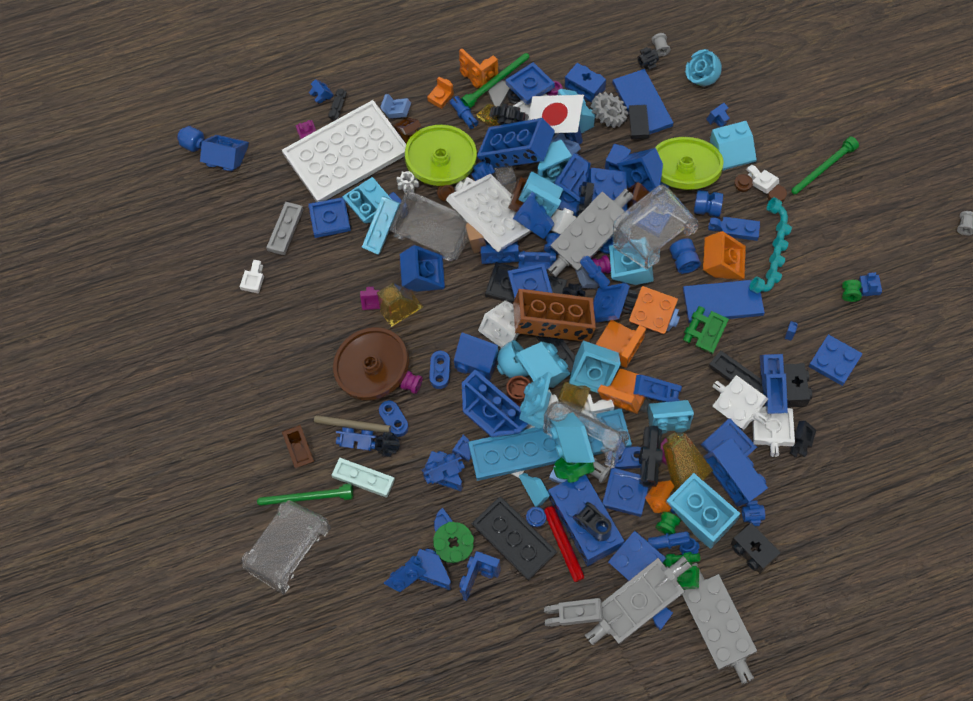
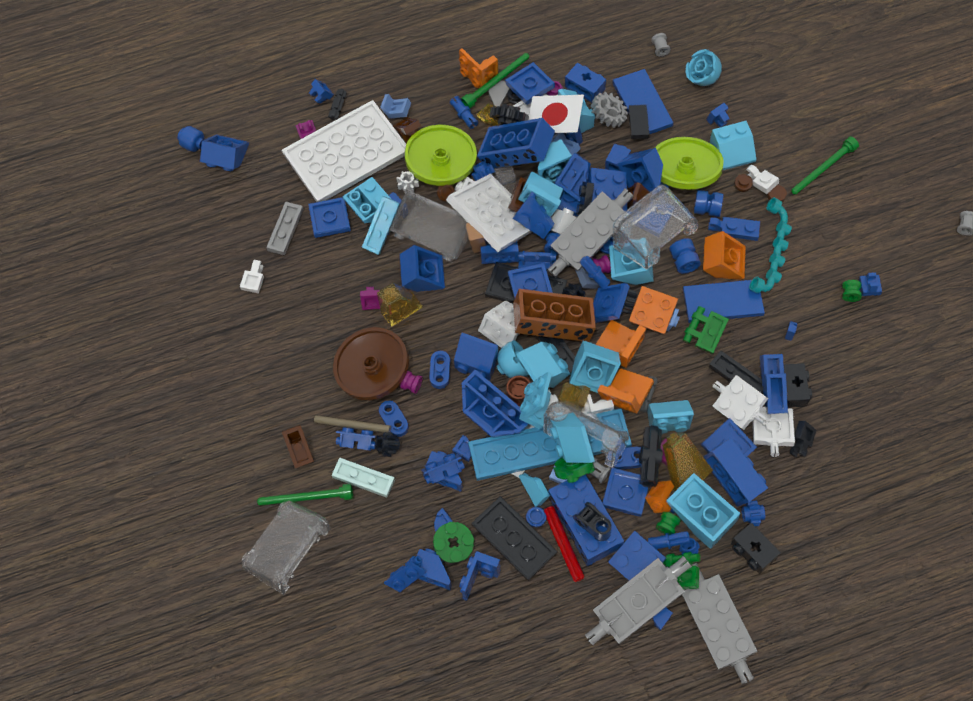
(441, 93): orange bracket -> none
(575, 612): light grey hinge -> none
(648, 58): black gear -> none
(656, 389): blue plate -> none
(835, 360): blue plate -> none

